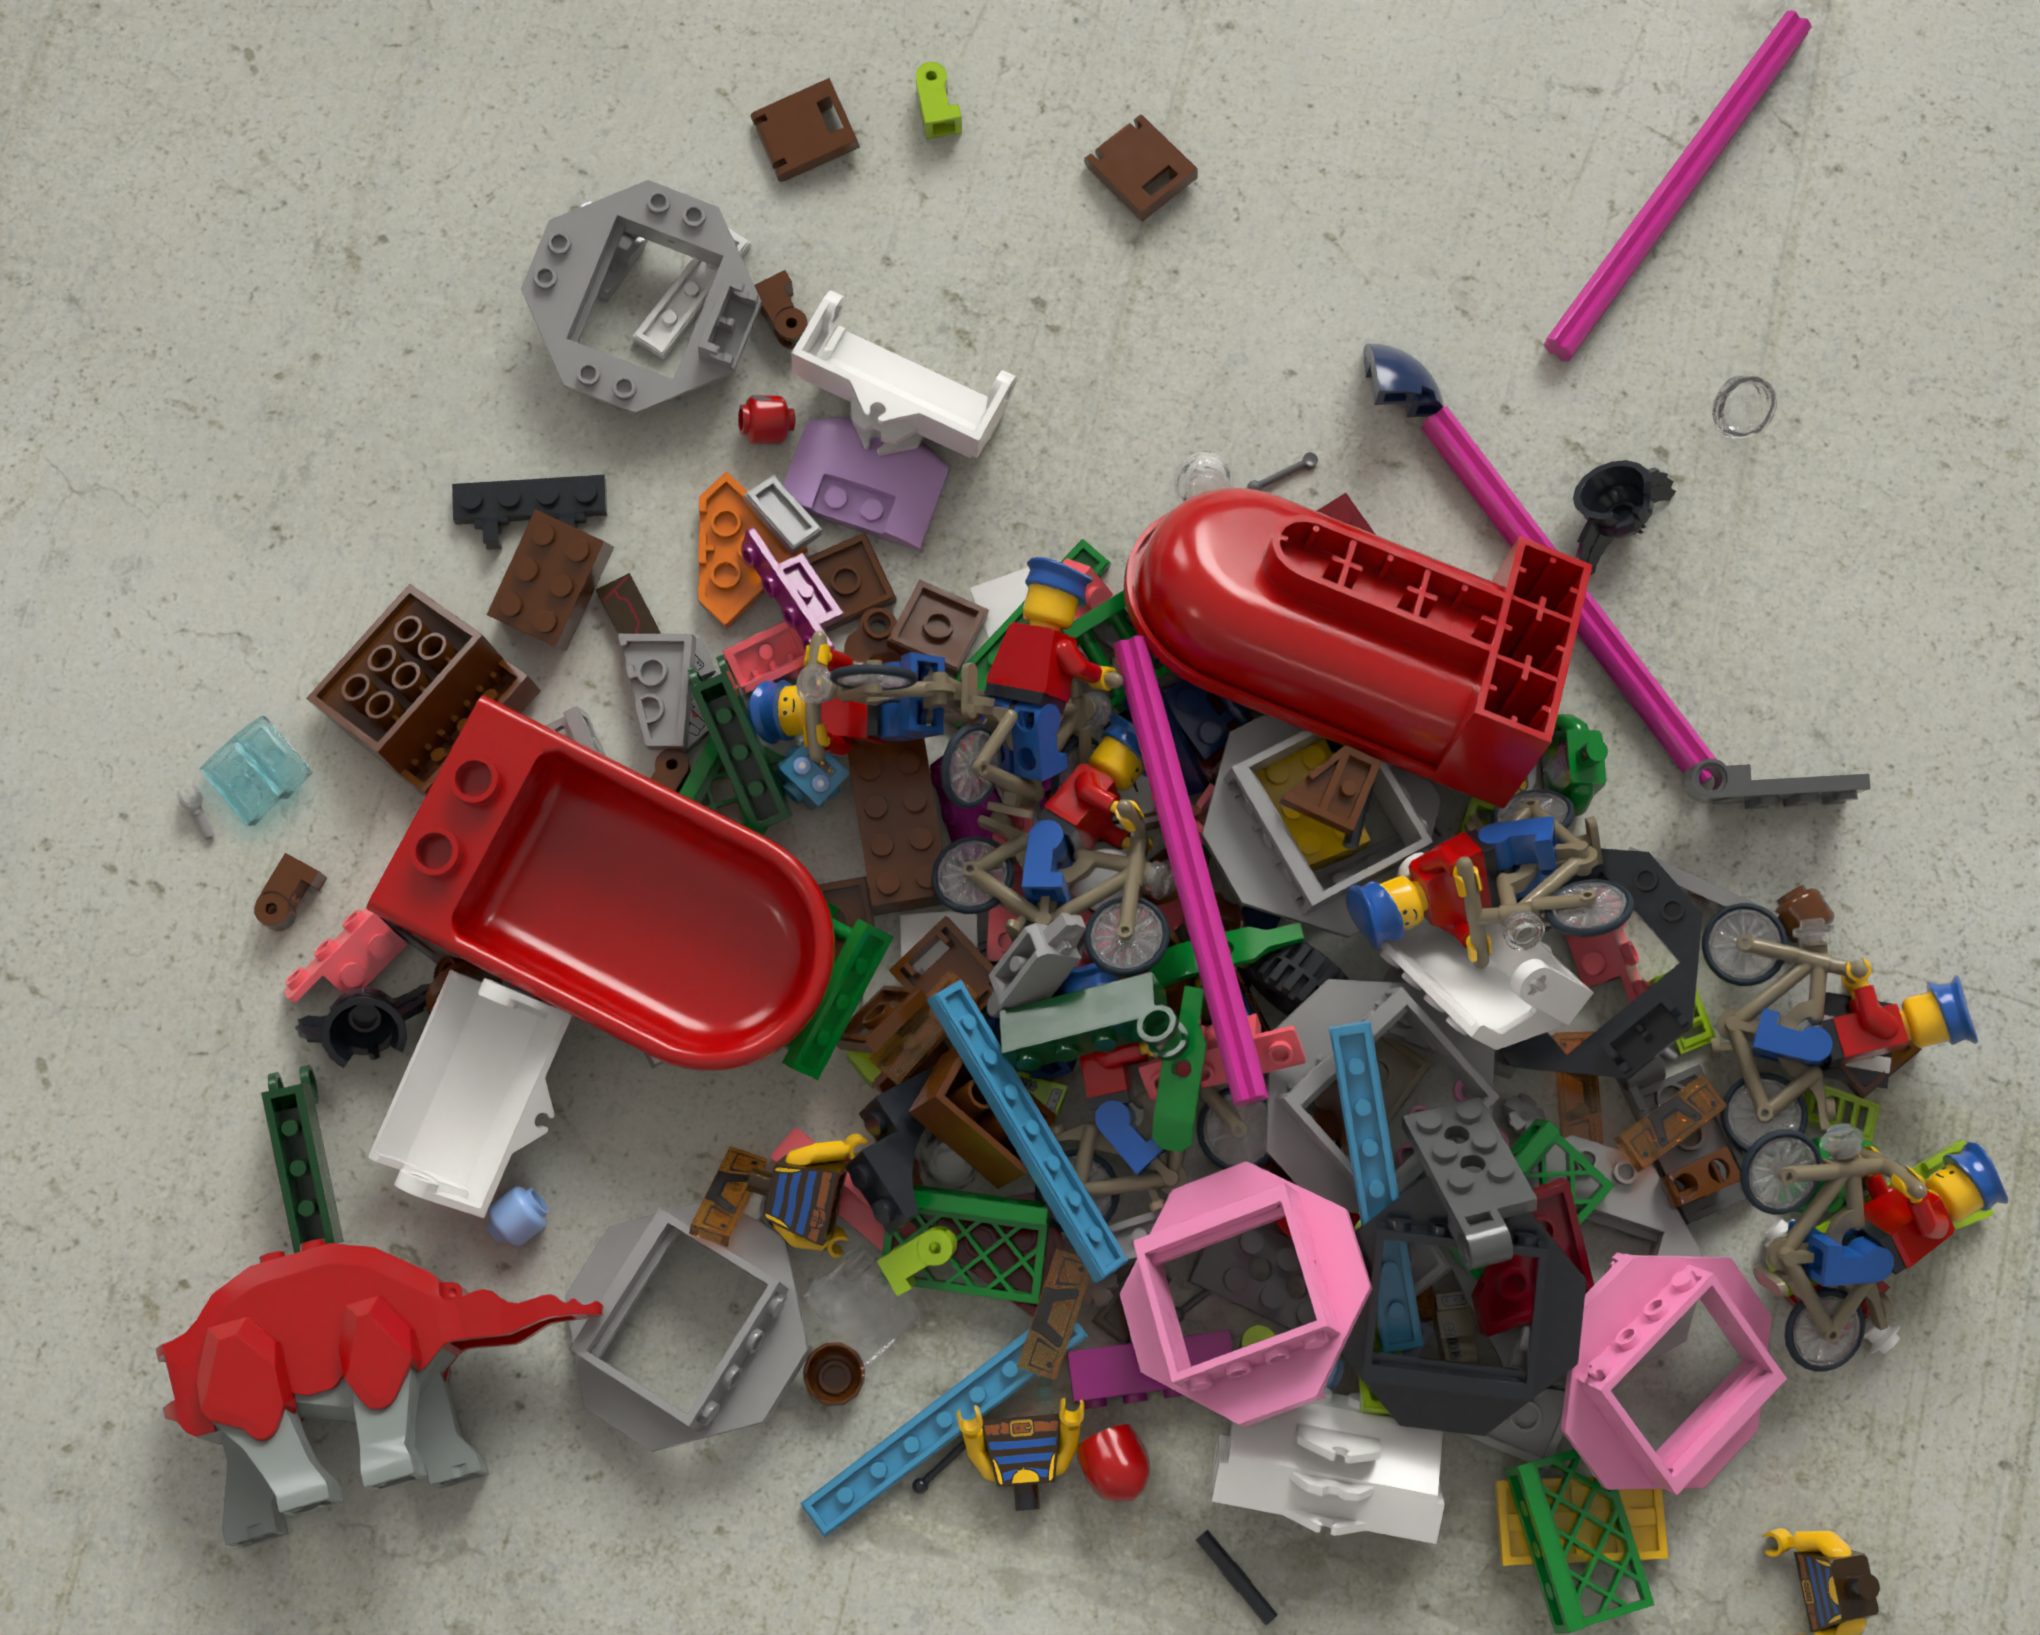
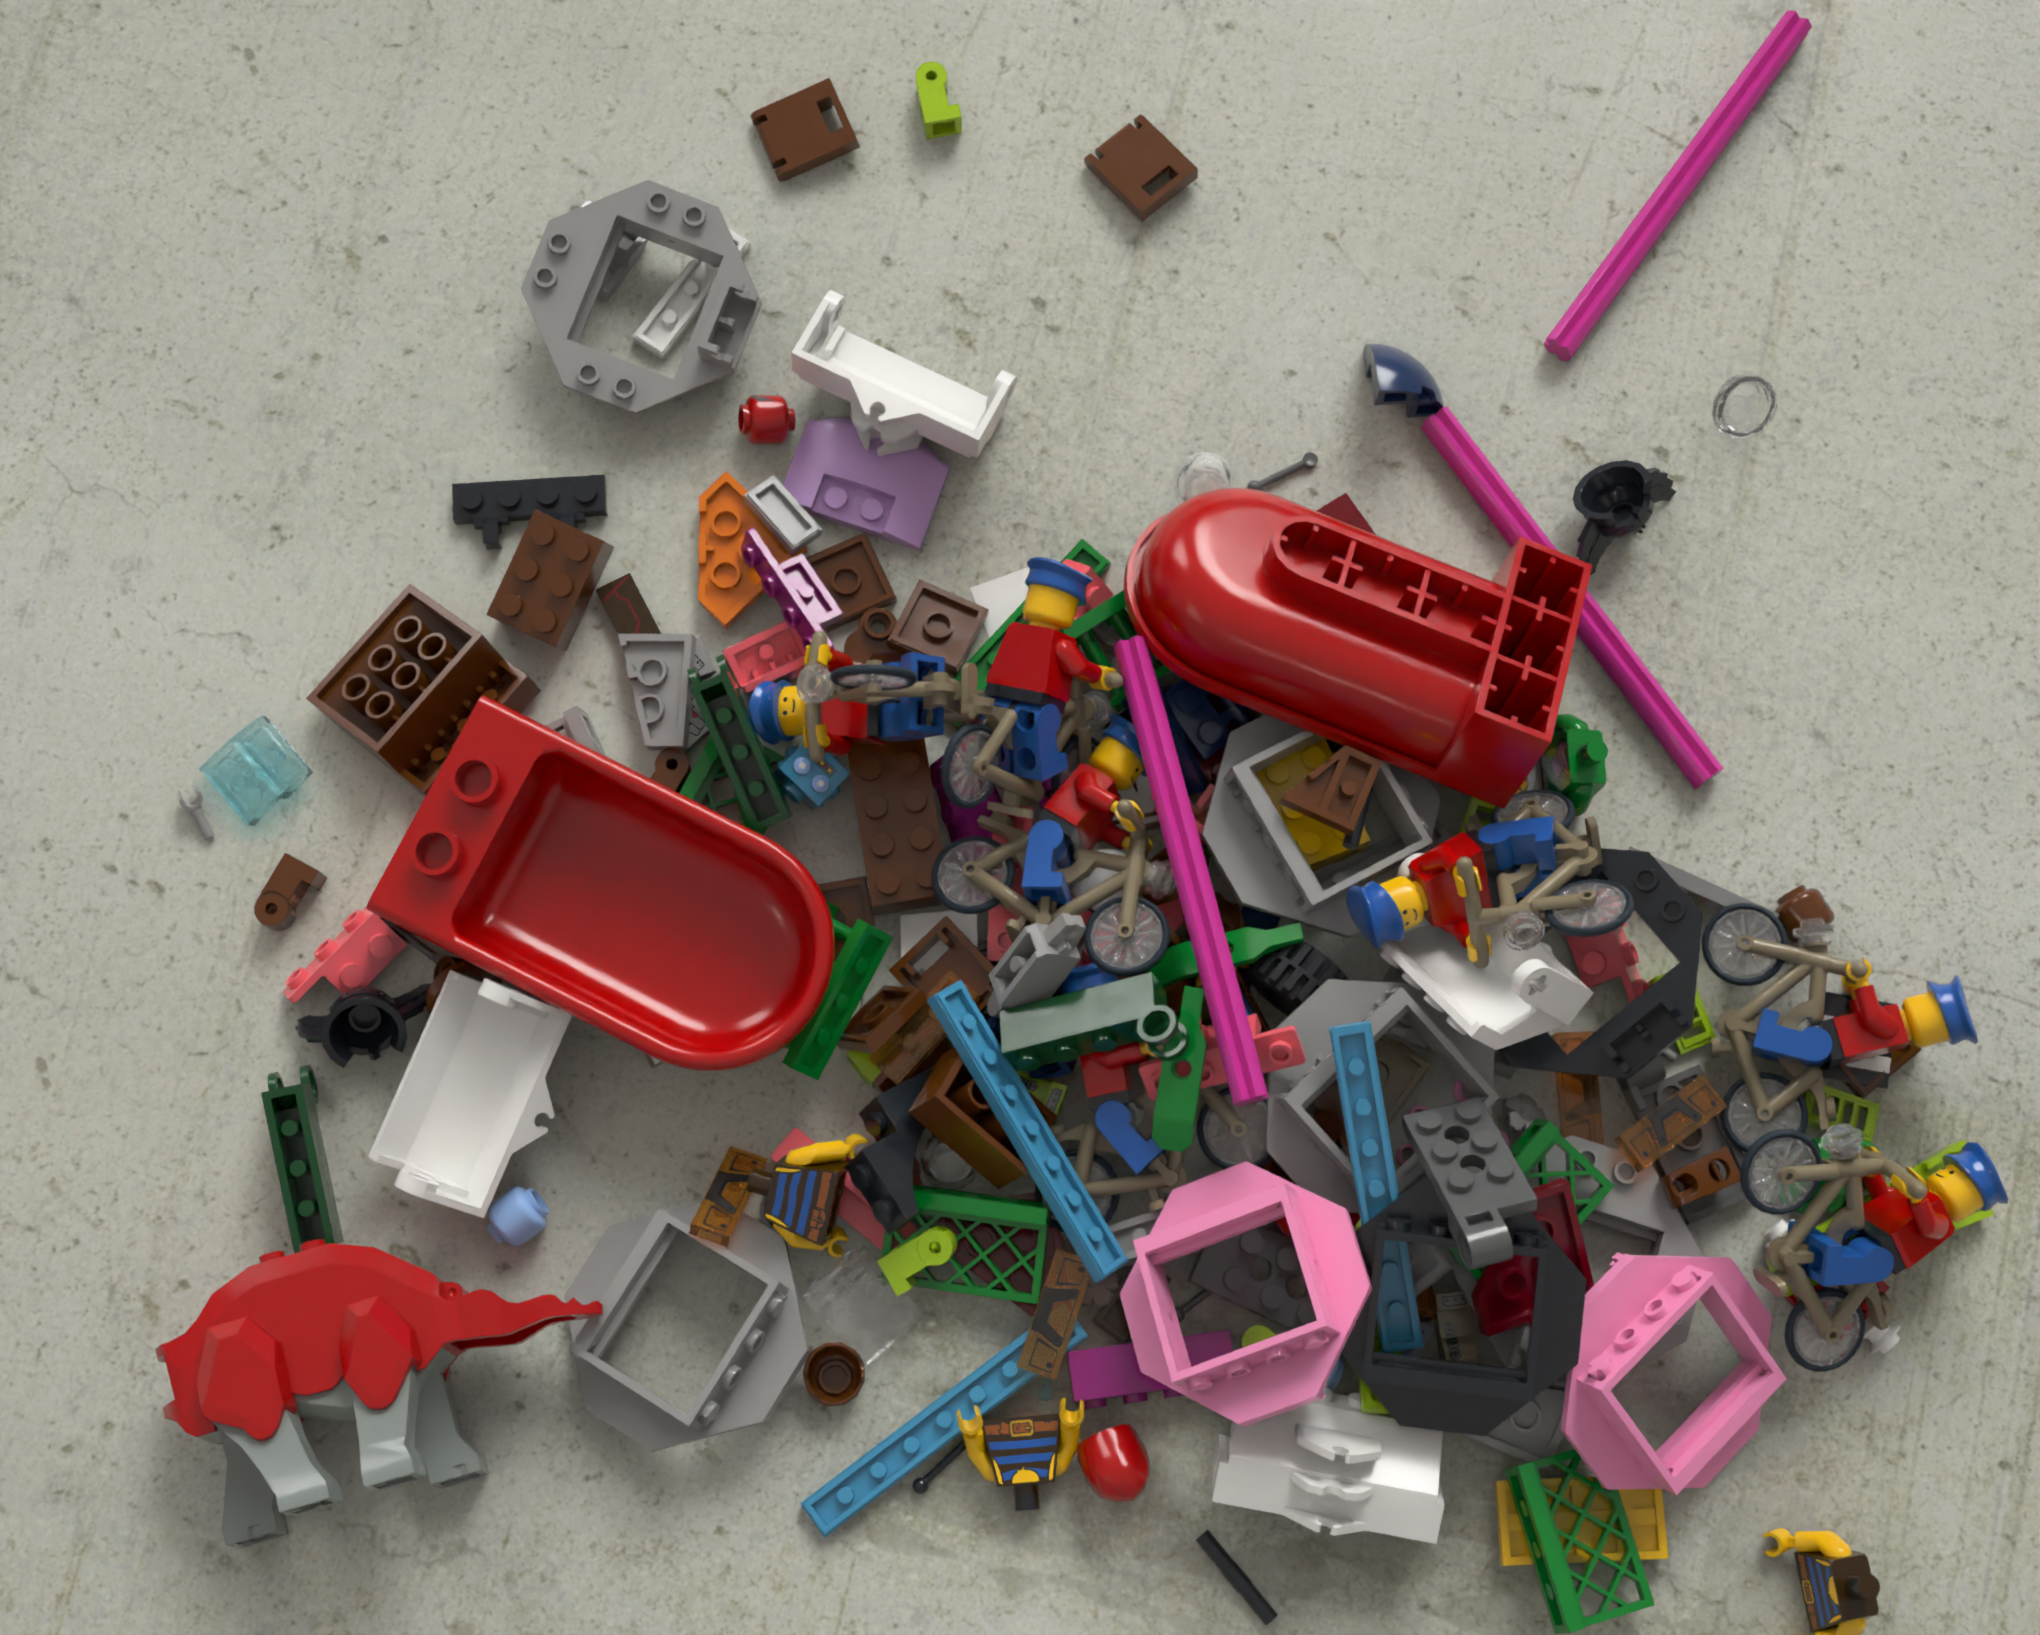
(777, 308): reddish brown leg -> none
(1735, 785): dark grey hinge -> none

